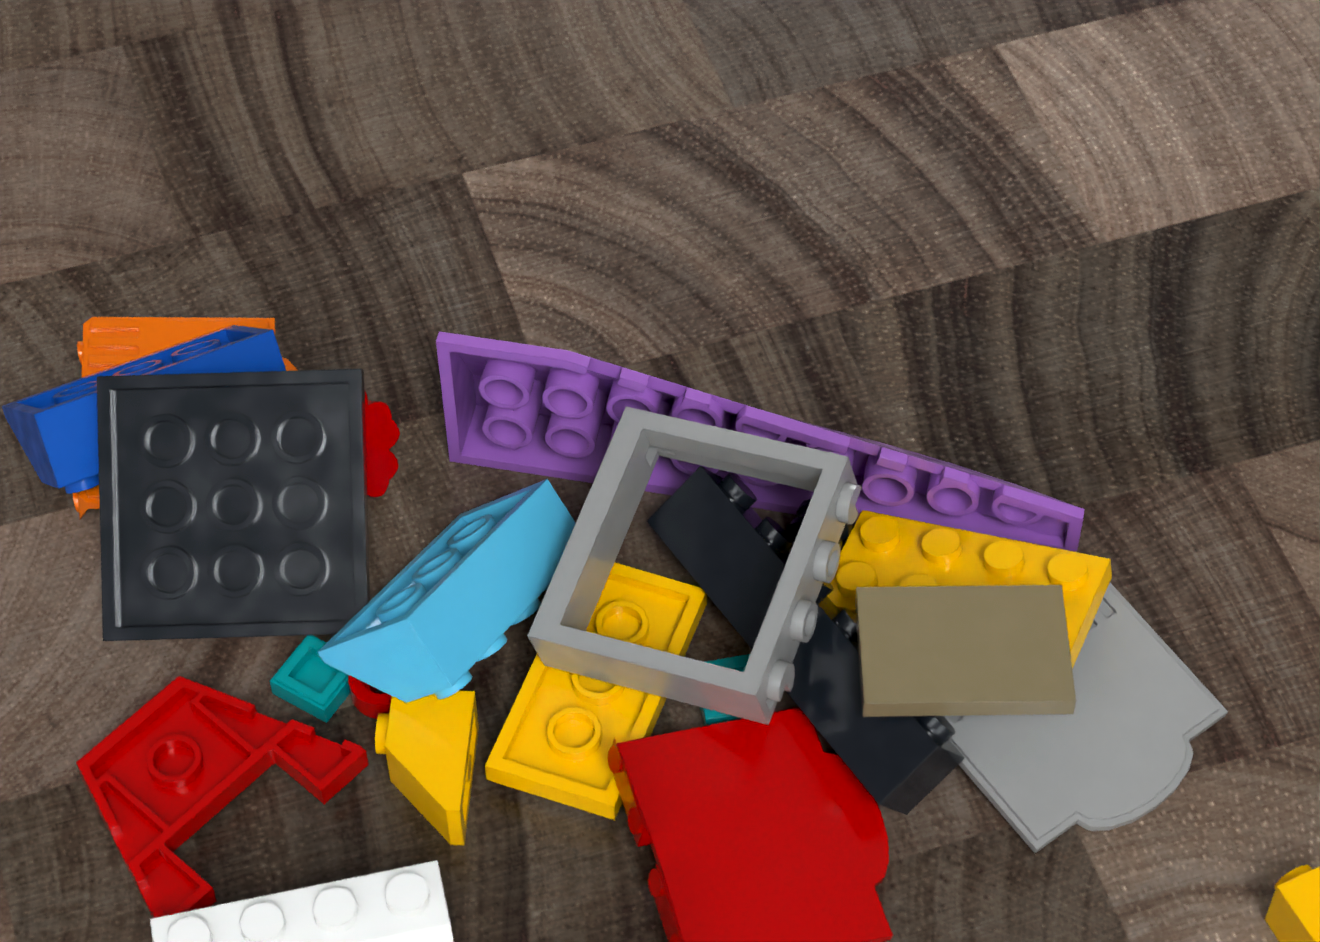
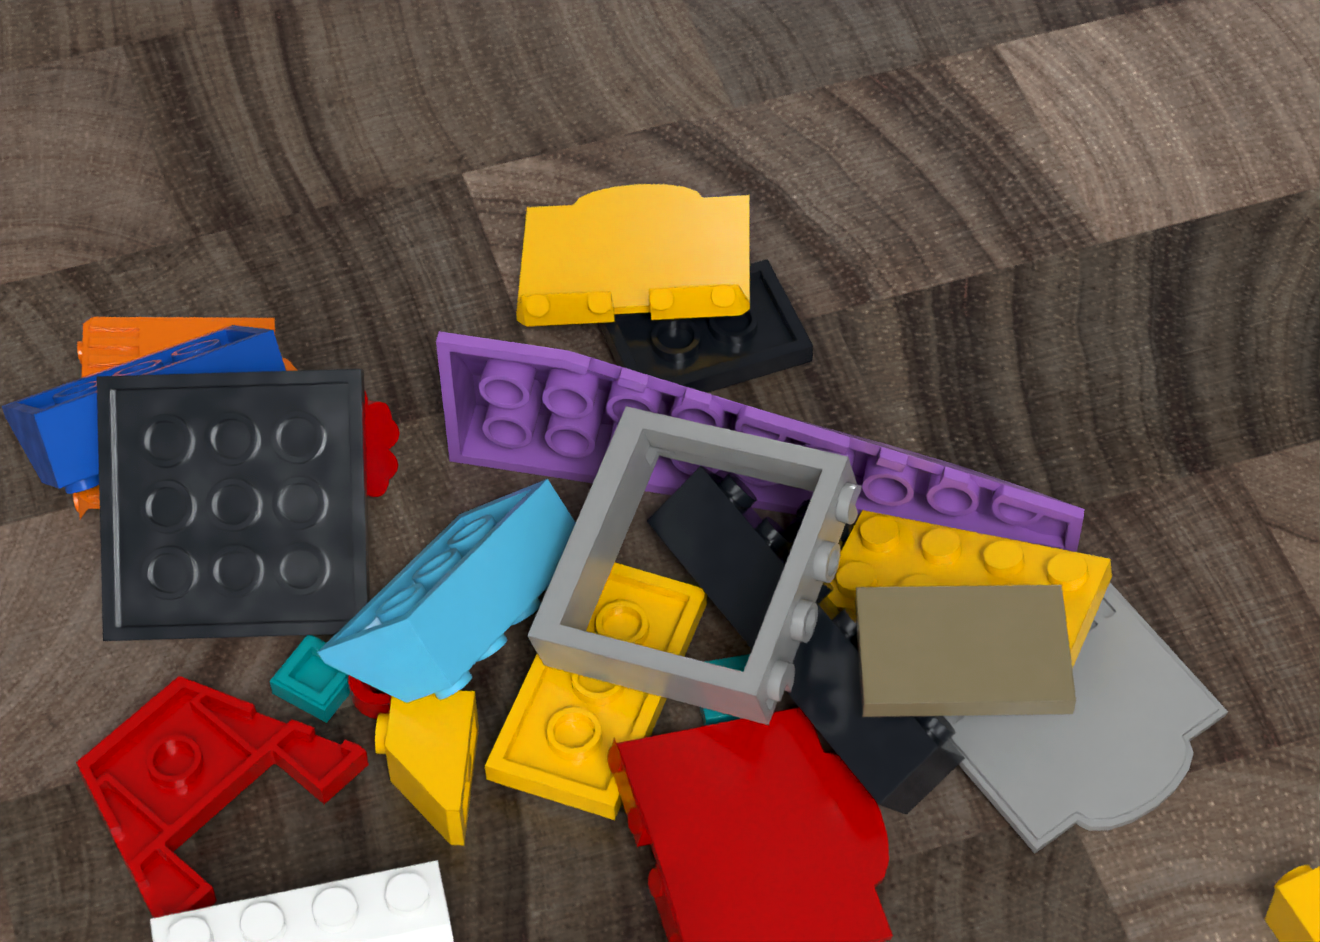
(635, 253): none -> yellow piece
(715, 350): none -> black plate

